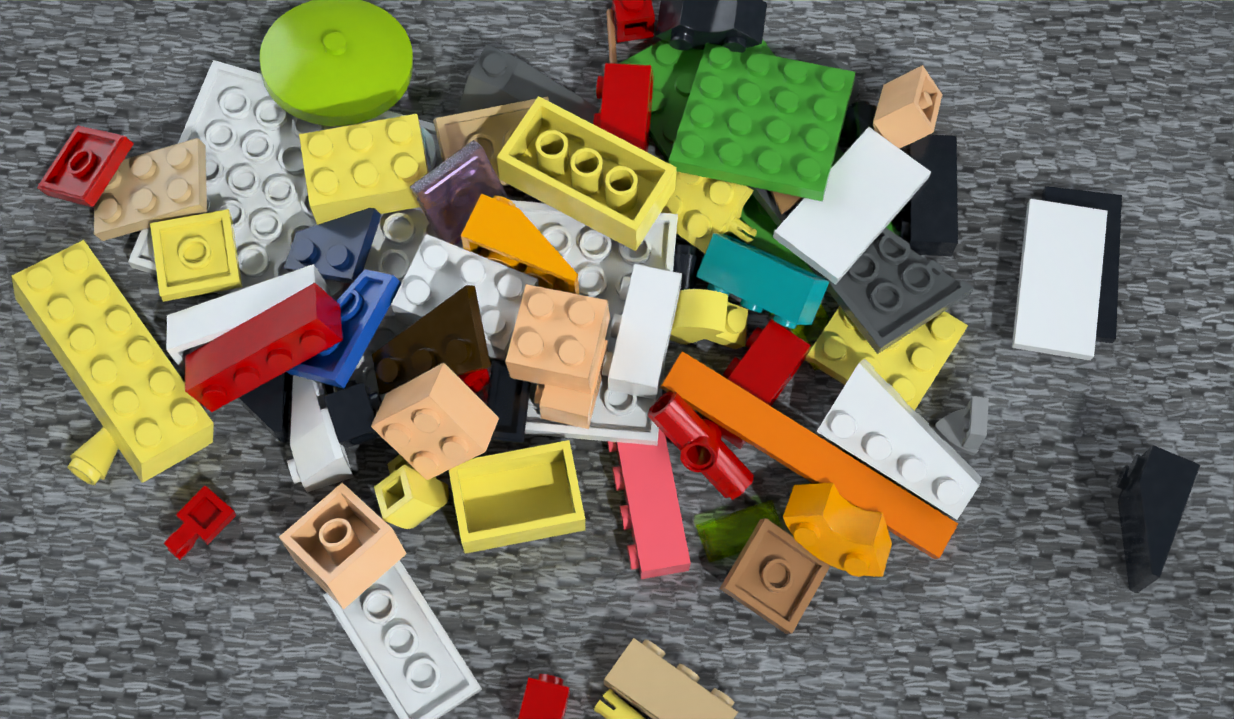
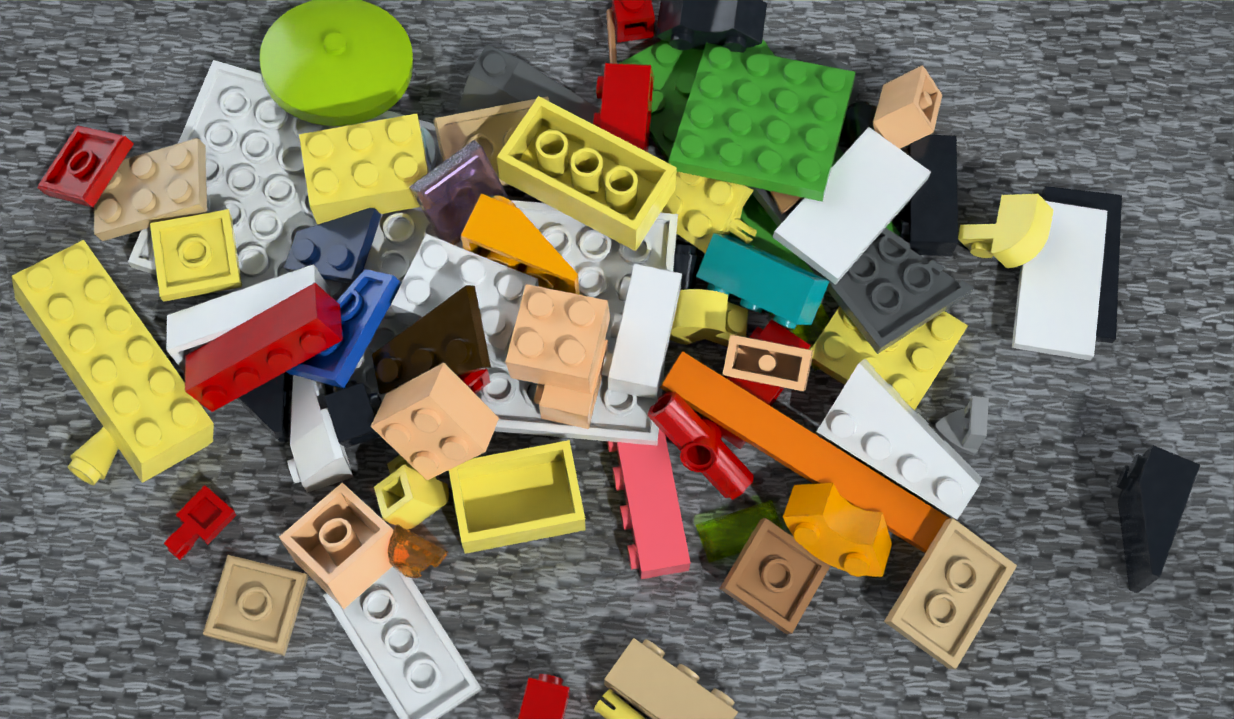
(256, 605): none -> tan tile
(413, 553): none -> clear orange tile
(510, 402): black tile -> none
(767, 362): none -> light nougat brick
(950, 593): none -> tan plate
(1018, 234): none -> light yellow brick

